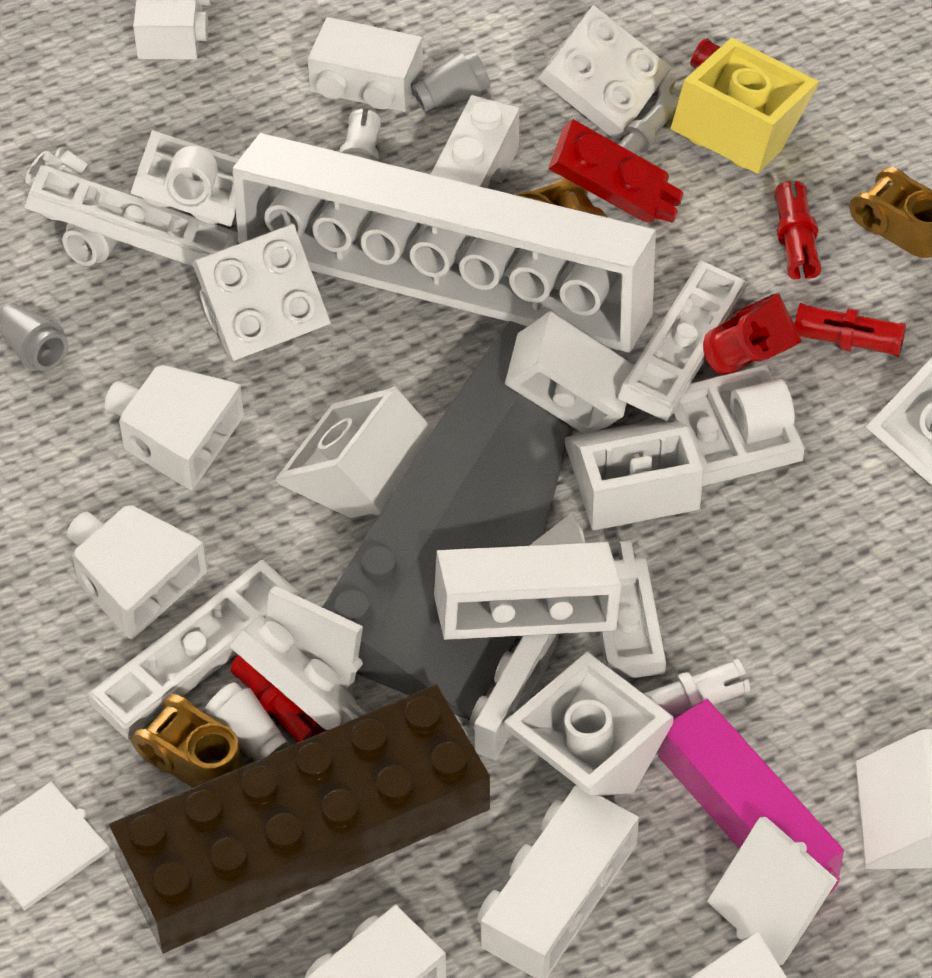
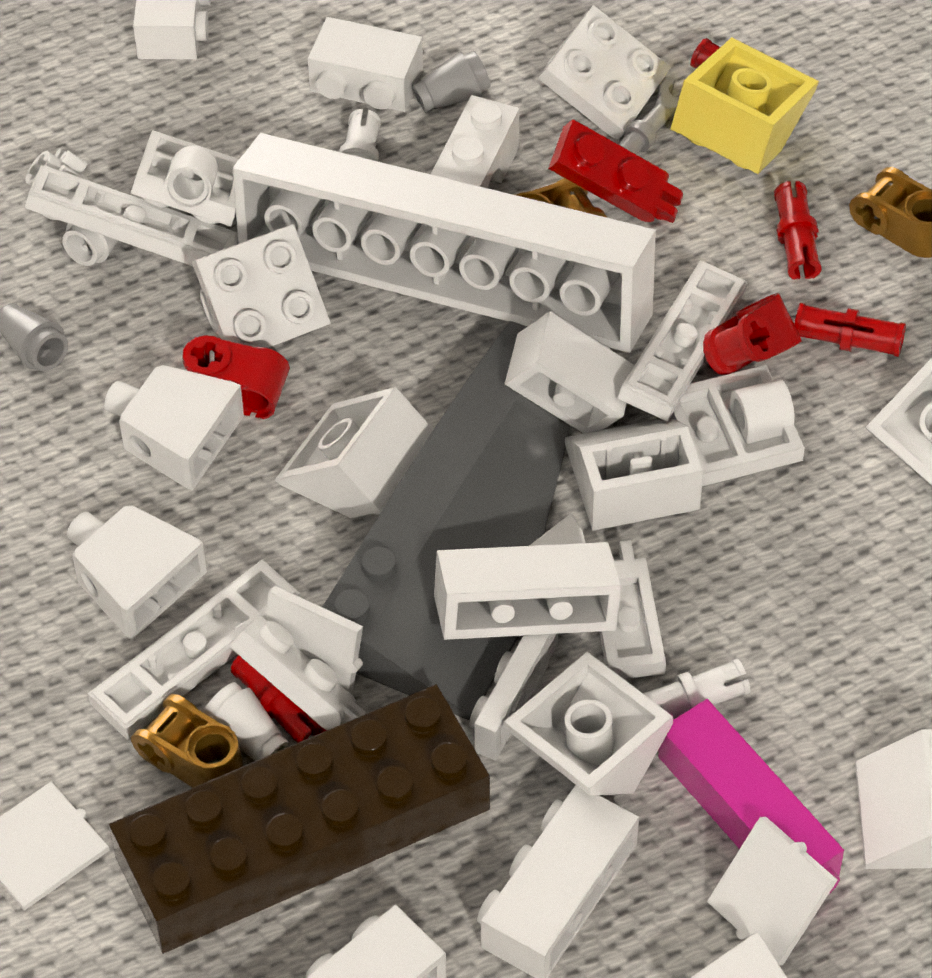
(256, 369): none -> red piece

